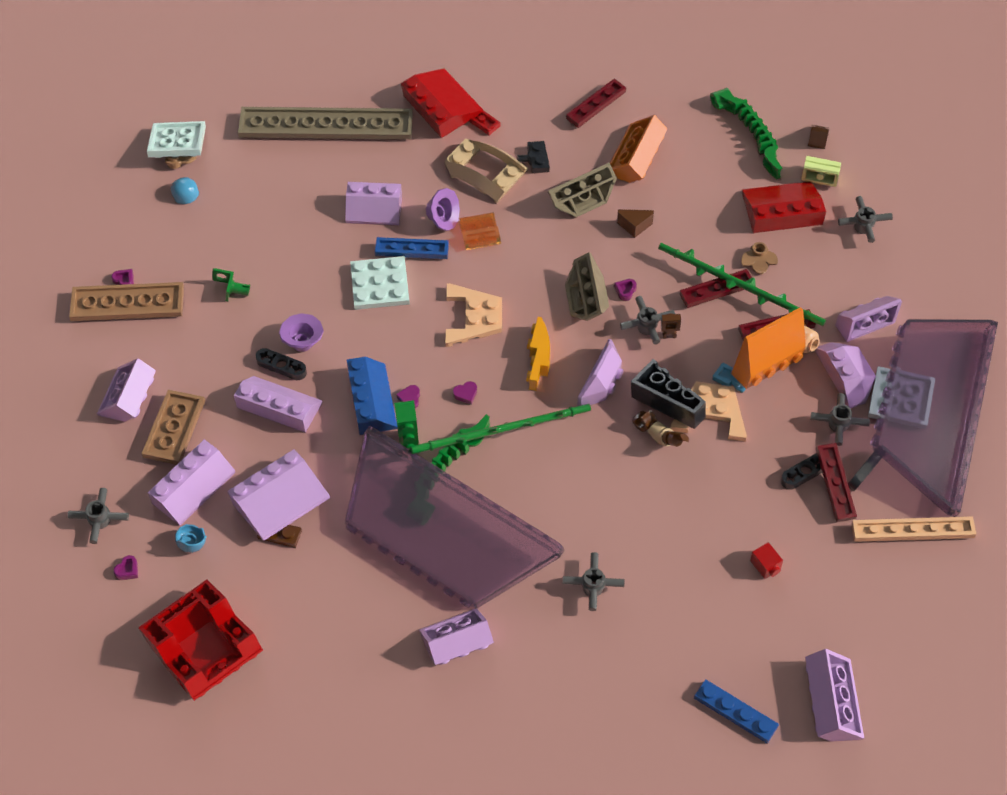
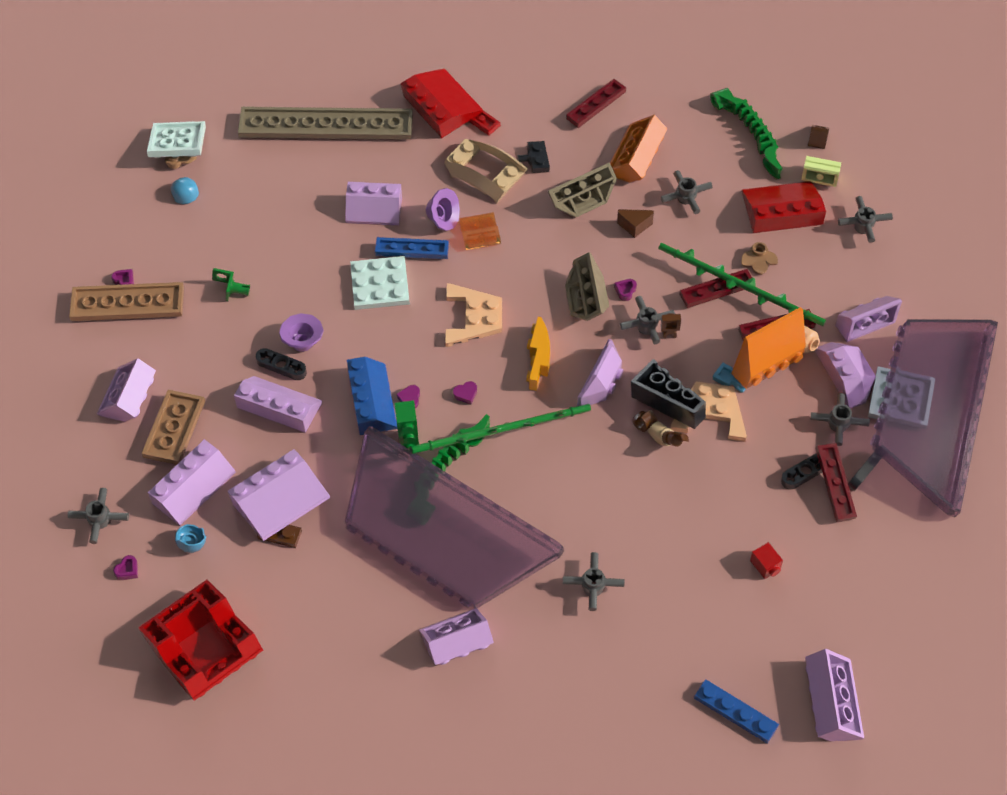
(686, 191): none -> dark grey bar
(913, 529): light nougat plate -> none

